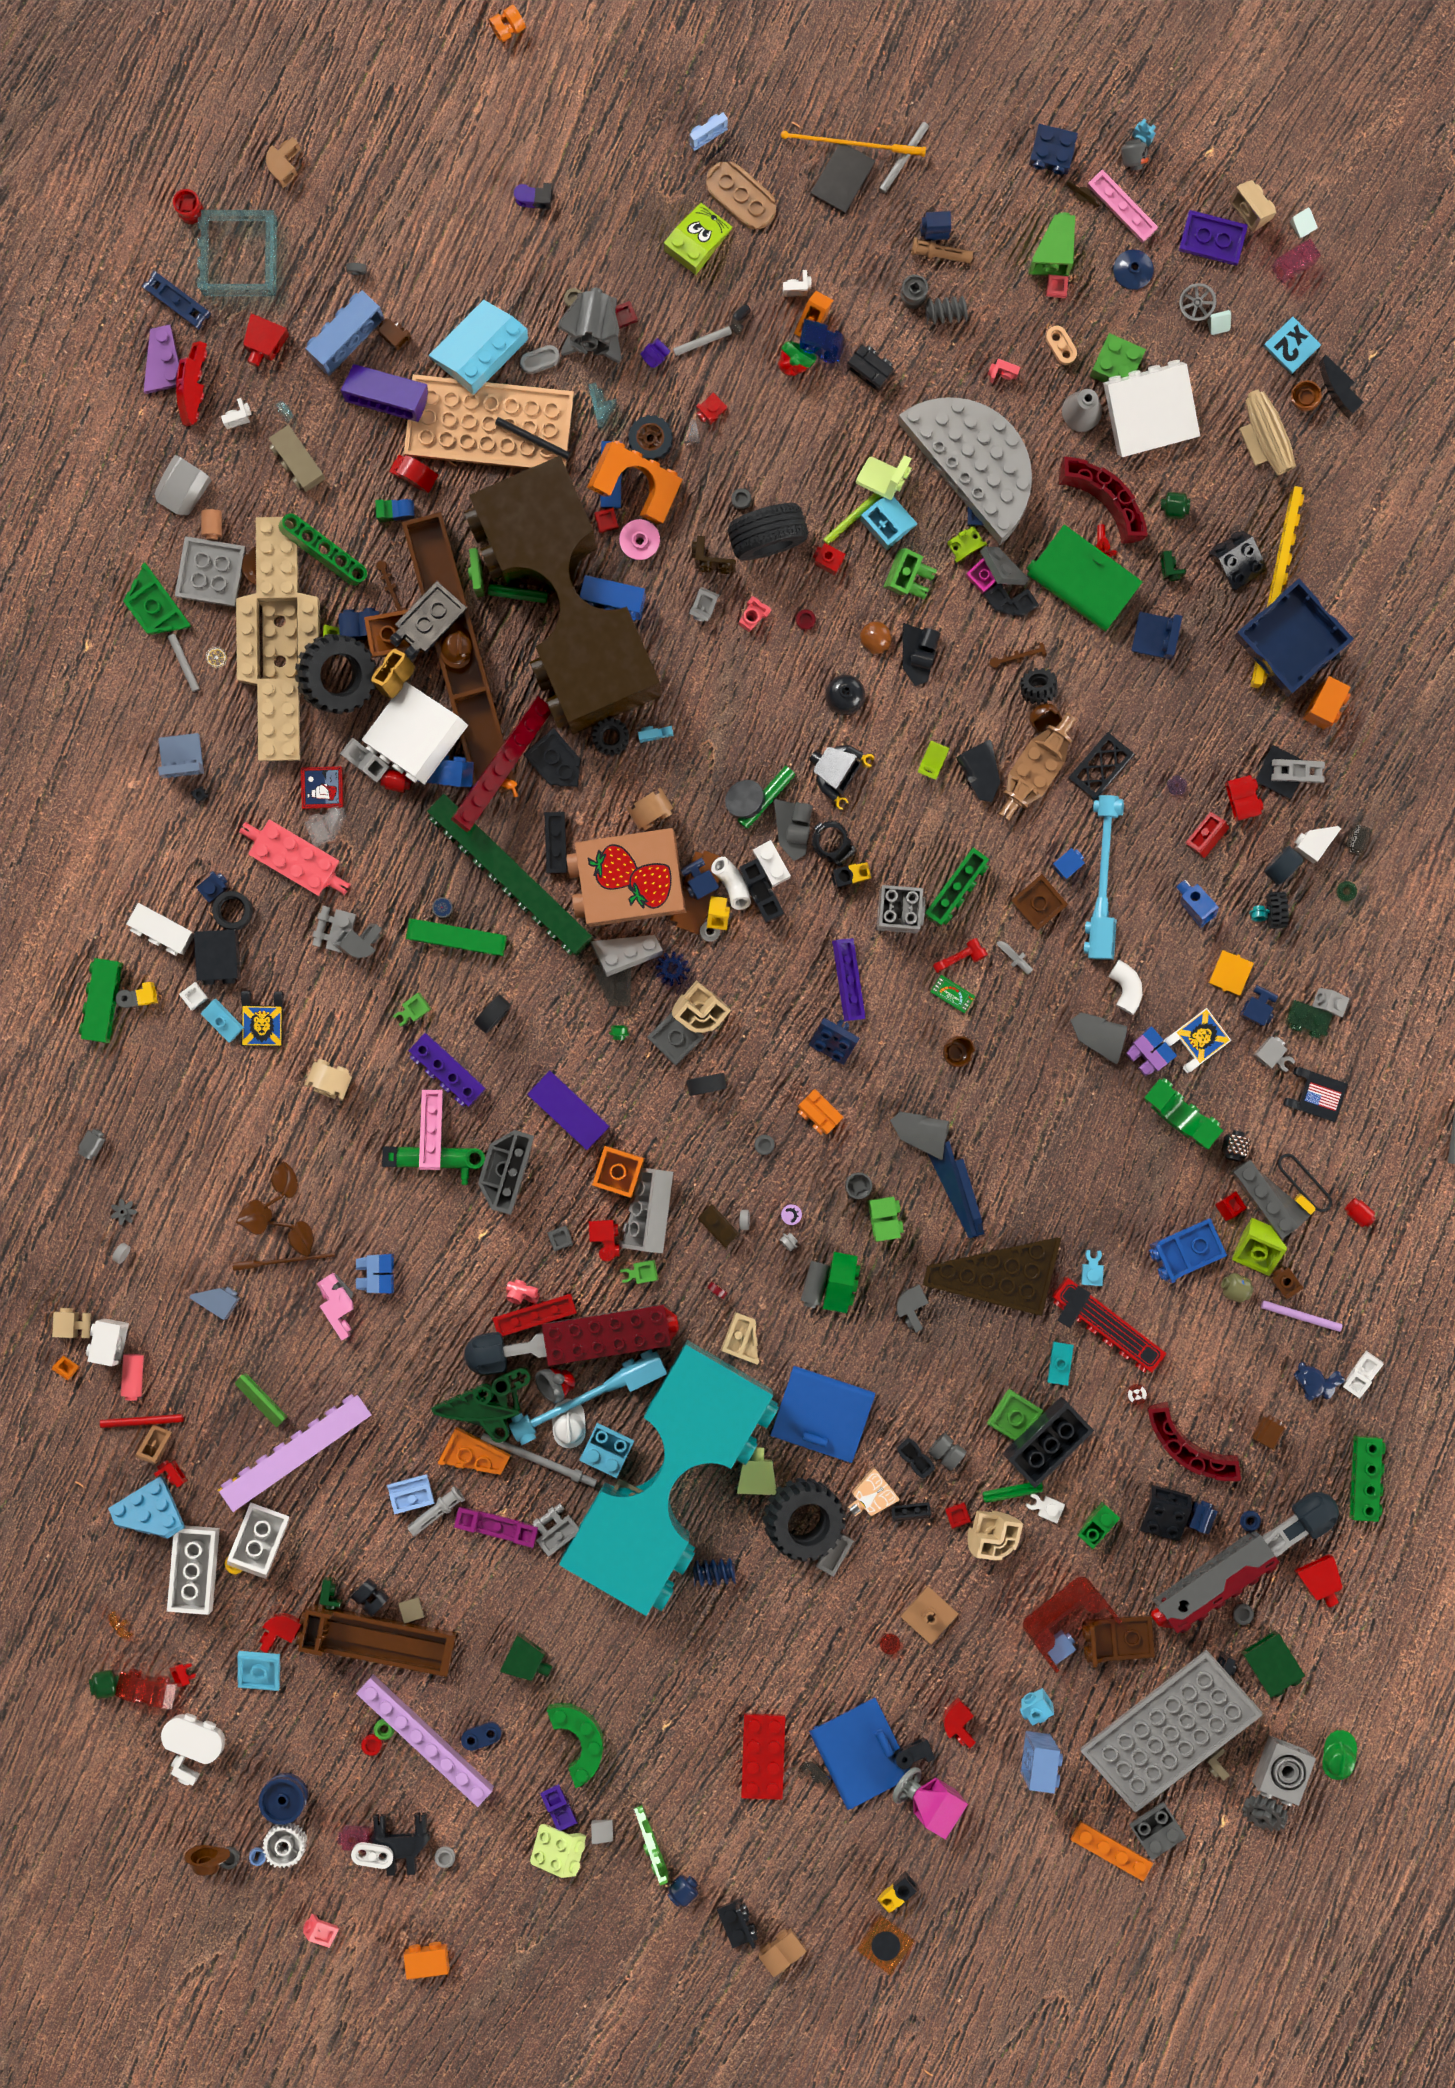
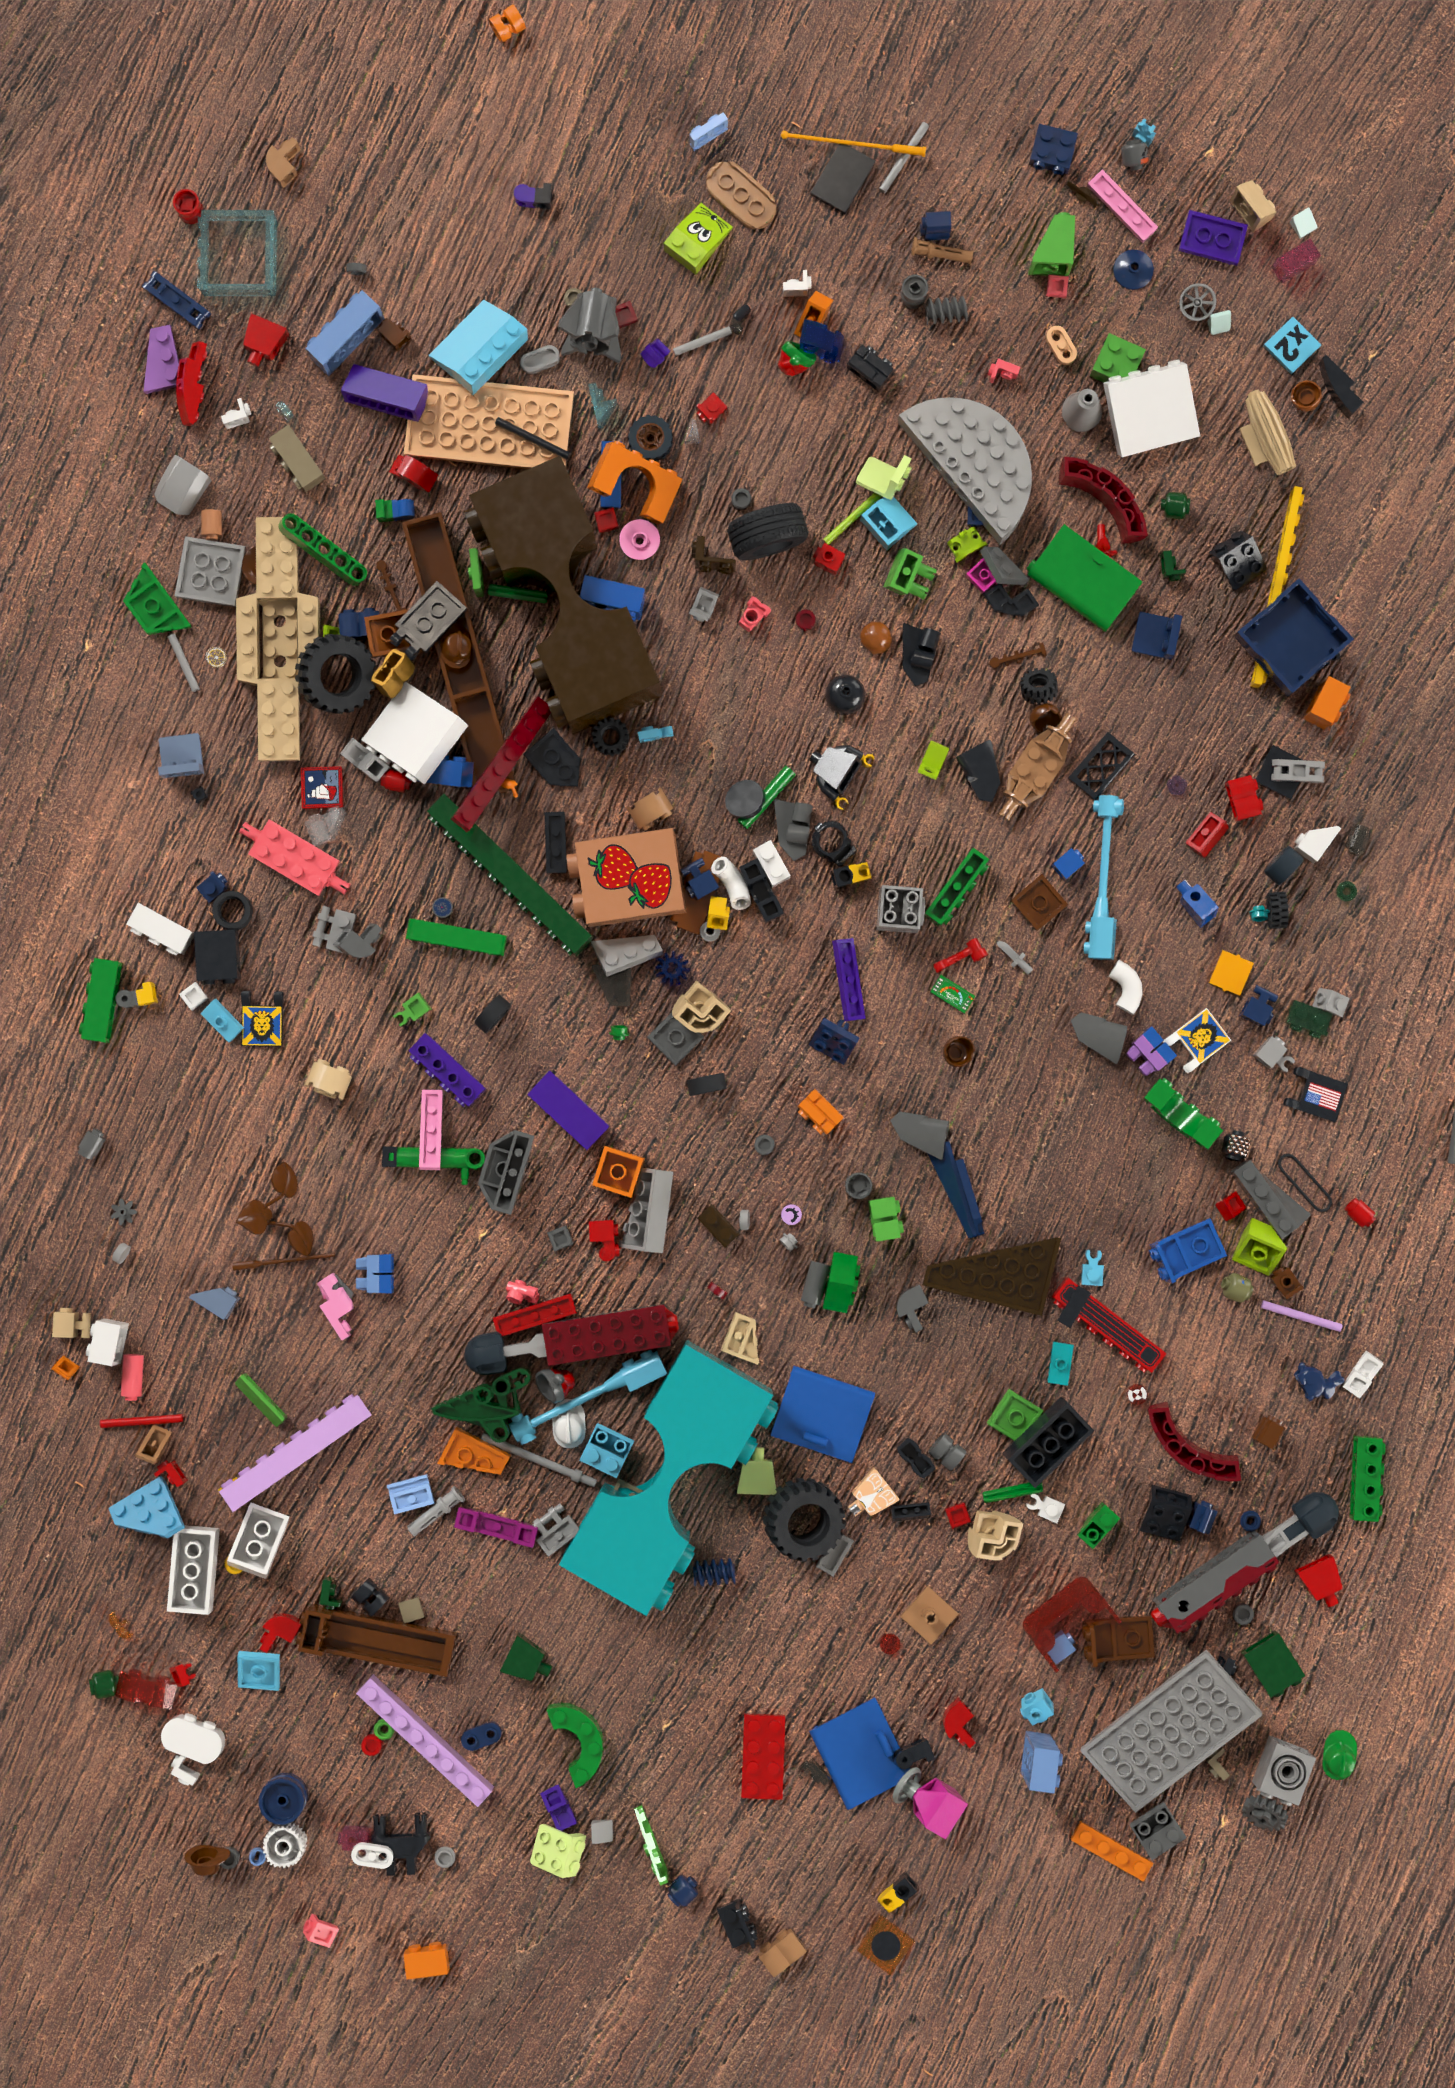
(643, 1272): bright green plate -> none
(1307, 1205): yellow tile -> none

